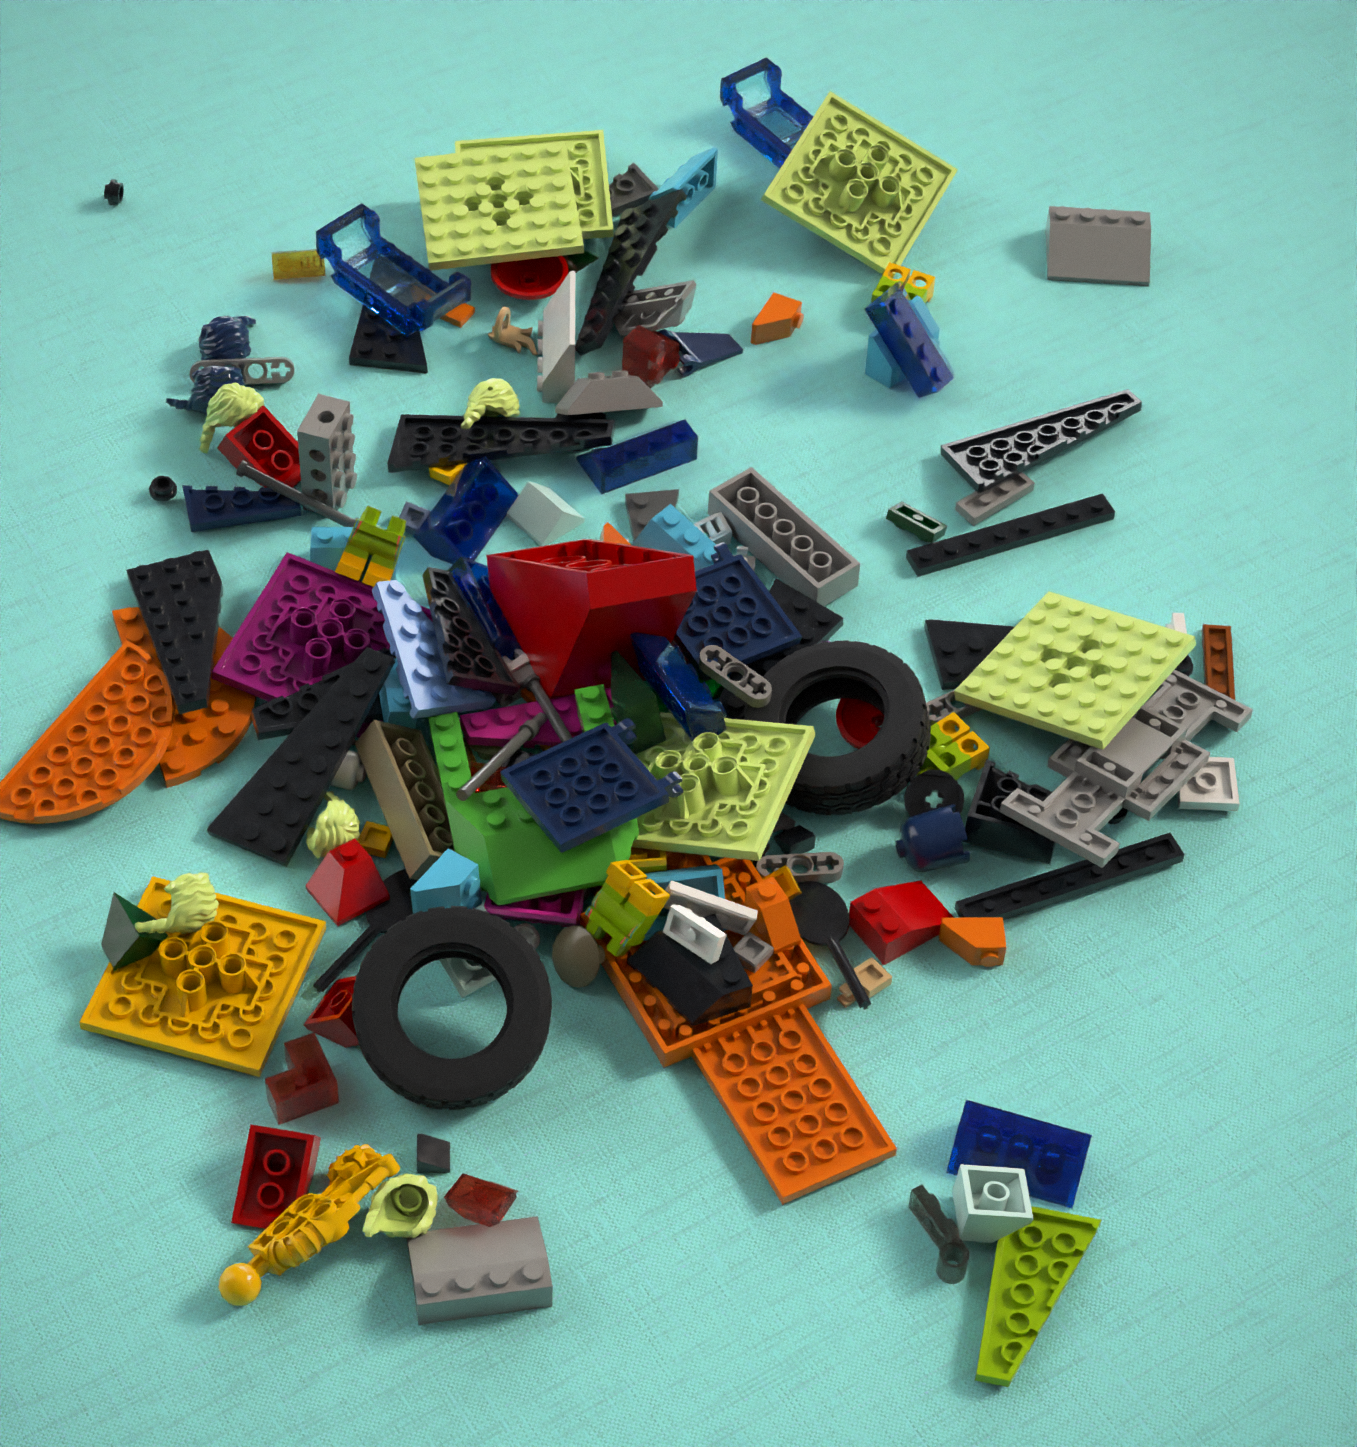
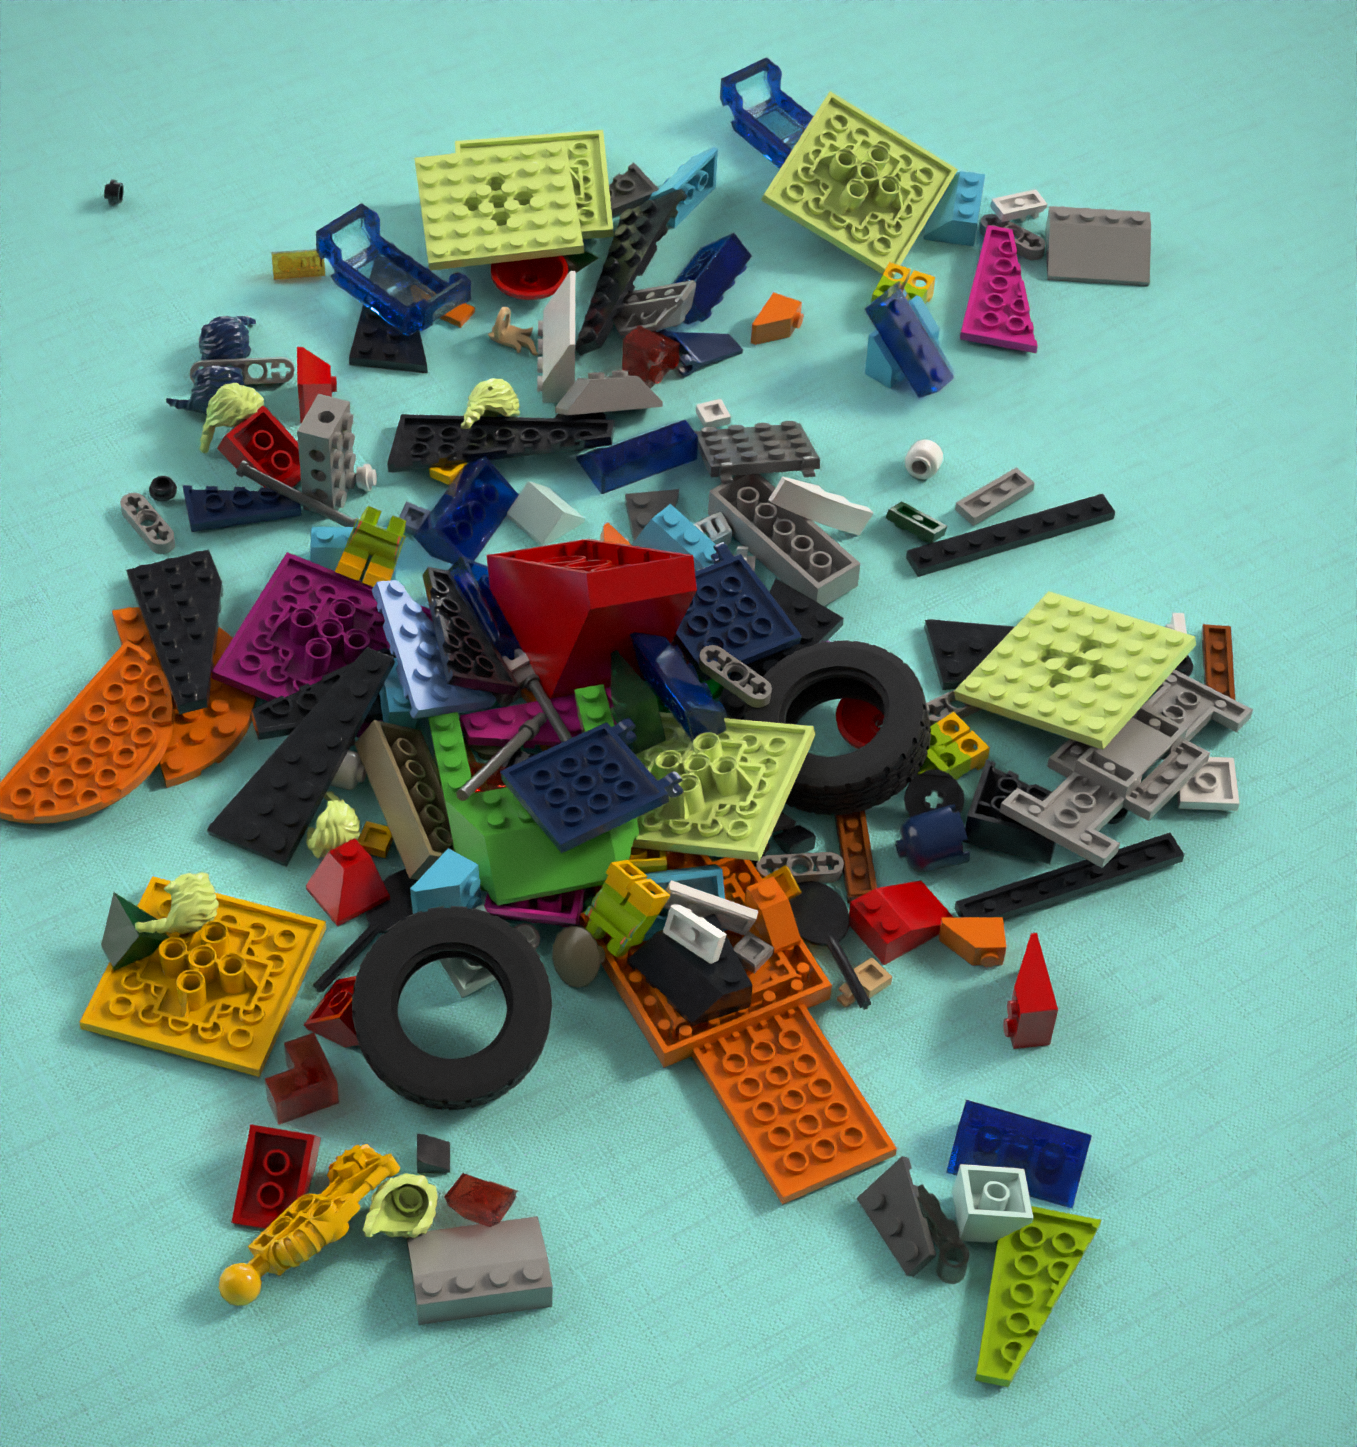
(147, 533): none -> light grey beam
(312, 379): none -> red slope
(366, 477): none -> white plate
(713, 413): none -> white plate
(714, 273): none -> clear blue slope
(757, 450): none -> dark grey plate
(820, 506): none -> white slope
(856, 854): none -> dark orange tile
(897, 1216): none -> dark grey wing
(923, 459): none -> white head
(957, 211): none -> medium azure slope
(998, 298): none -> dark pink wing
(1011, 449): black wing -> none
(1019, 205): none -> white plate
(1027, 243): none -> light grey beam
(1033, 1002): none -> red slope

